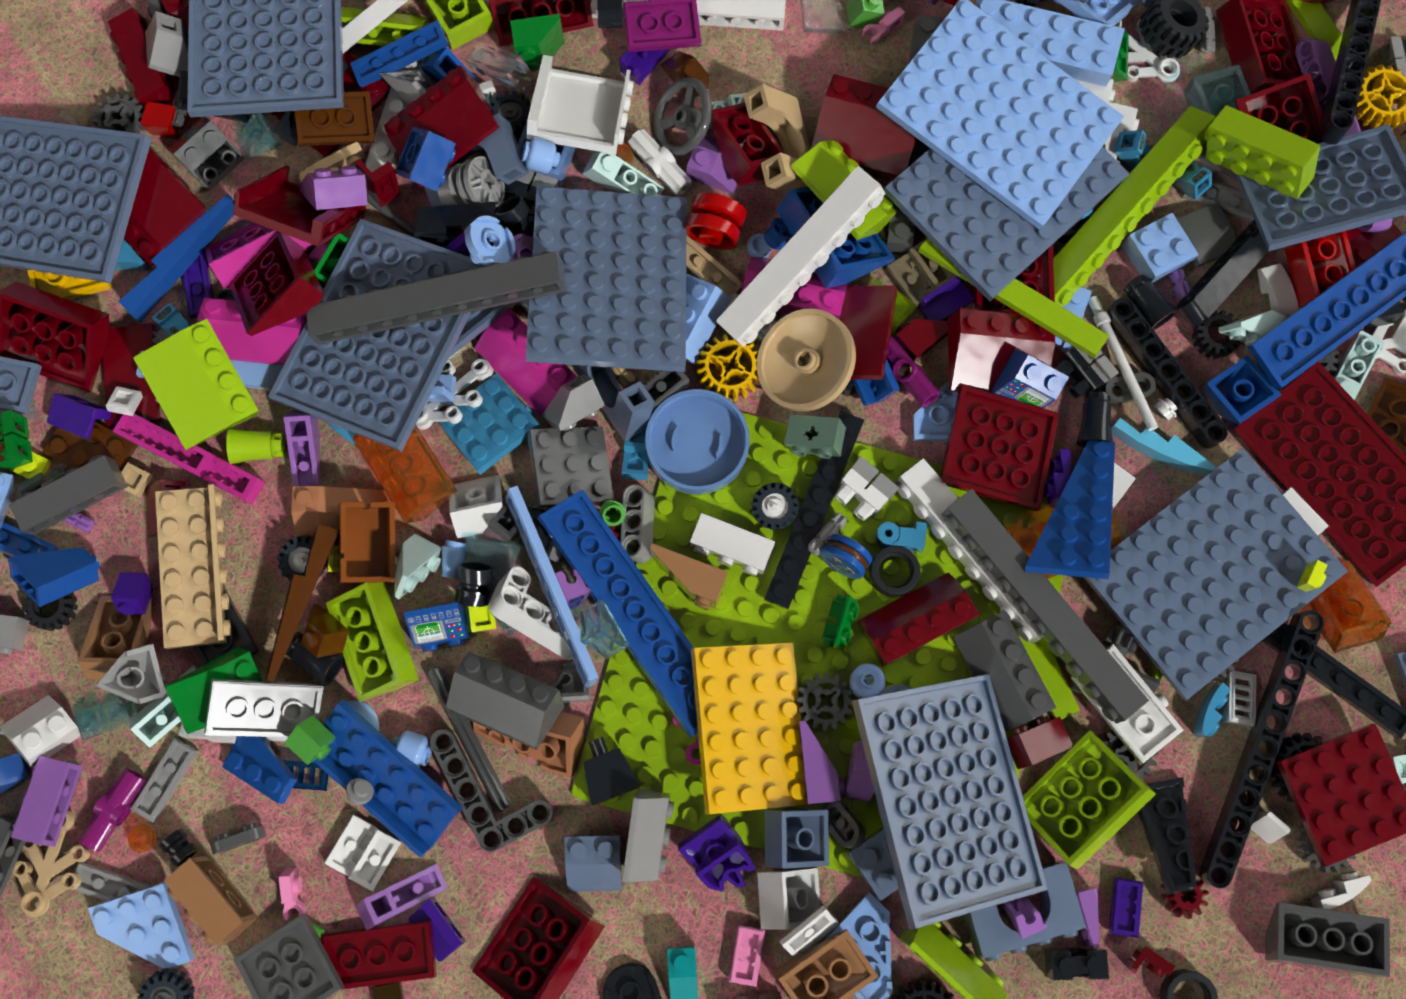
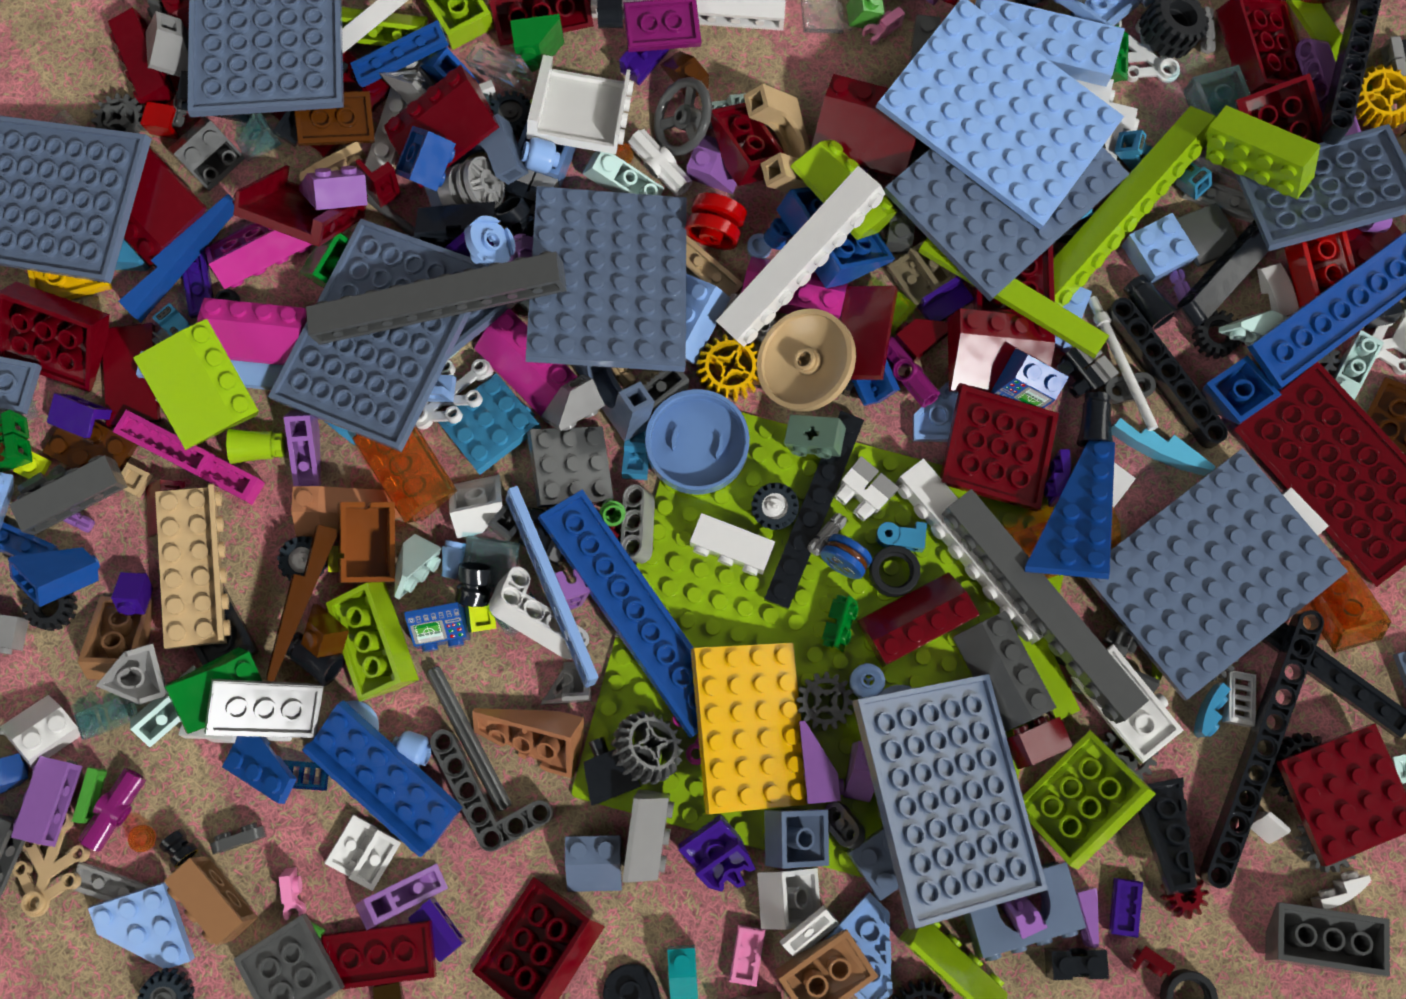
(89, 794): none -> bright green tile
(124, 401): white tile -> none
(164, 780): light grey tile -> none
(276, 286): dark red slope -> none
(310, 740): bright green brick -> none
(359, 791): light grey plate -> none
(504, 700): dark grey slope -> none
(601, 630): clear light blue slope -> none
(640, 759): none -> dark grey gear
(697, 579): medium nougat slope -> none
(1166, 408): white plate -> none
(1312, 576): neon yellow plate -> none

